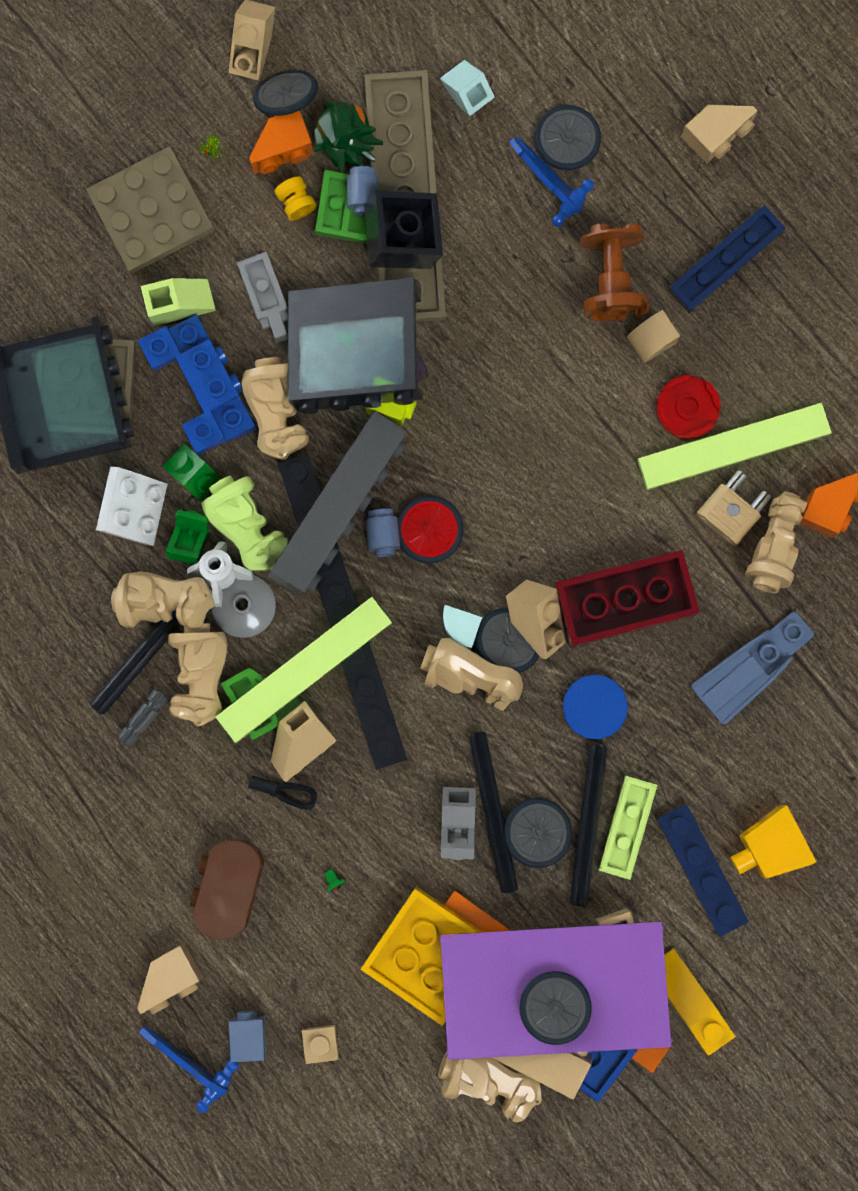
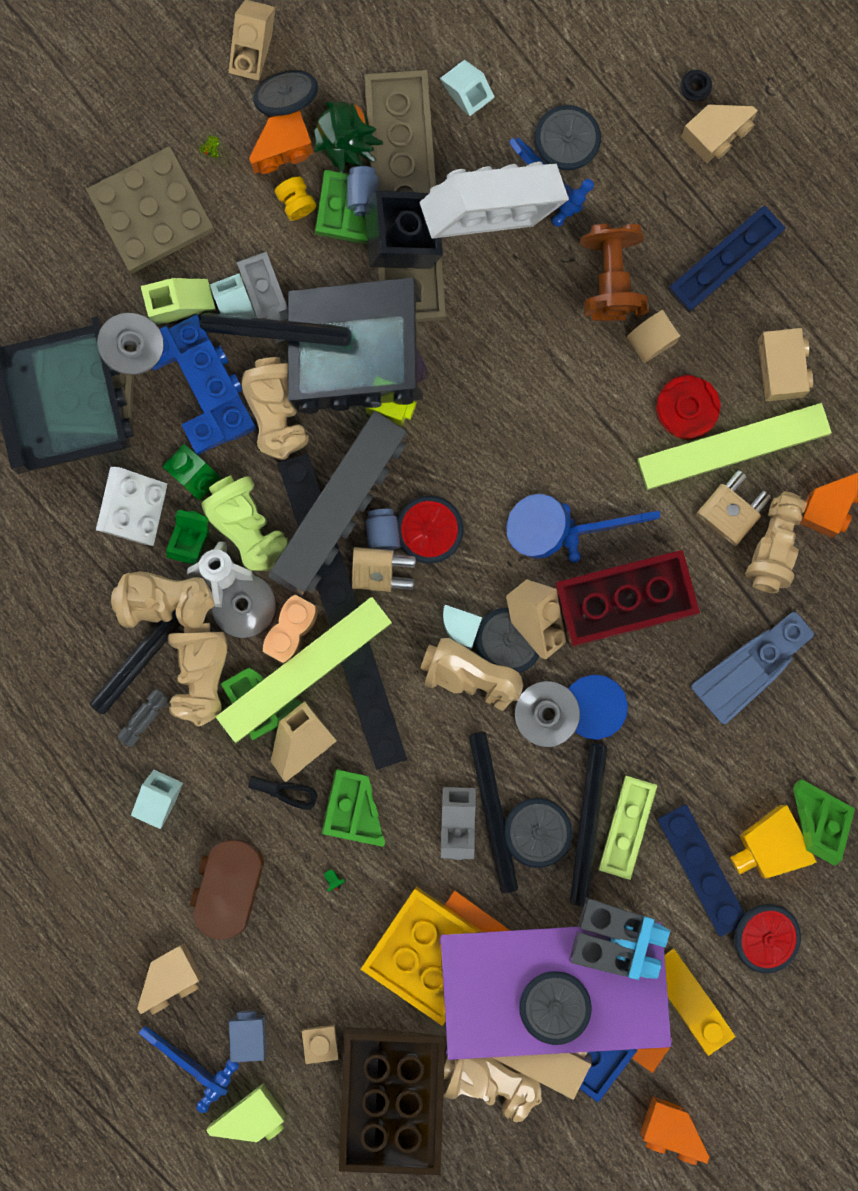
(130, 330): none -> light grey dish
(156, 799): none -> light aqua brick
(232, 297): none -> light aqua brick
(251, 1118): none -> yellowish green slope
(276, 329): none -> black axle
(295, 621): none -> light nougat brick
(352, 810): none -> bright green wing
(374, 570): none -> tan piece
(392, 1102): none -> dark brown slope
(493, 199): none -> white brick
(531, 719): none -> light grey dish
(537, 526): none -> tile
(572, 540): none -> blue piece
(628, 941): none -> dark grey hips
(672, 1129): none -> orange slope
(700, 78): none -> black plate
(767, 938): none -> red wheel
(784, 364): none -> tan brick
(823, 821): none -> bright green wing

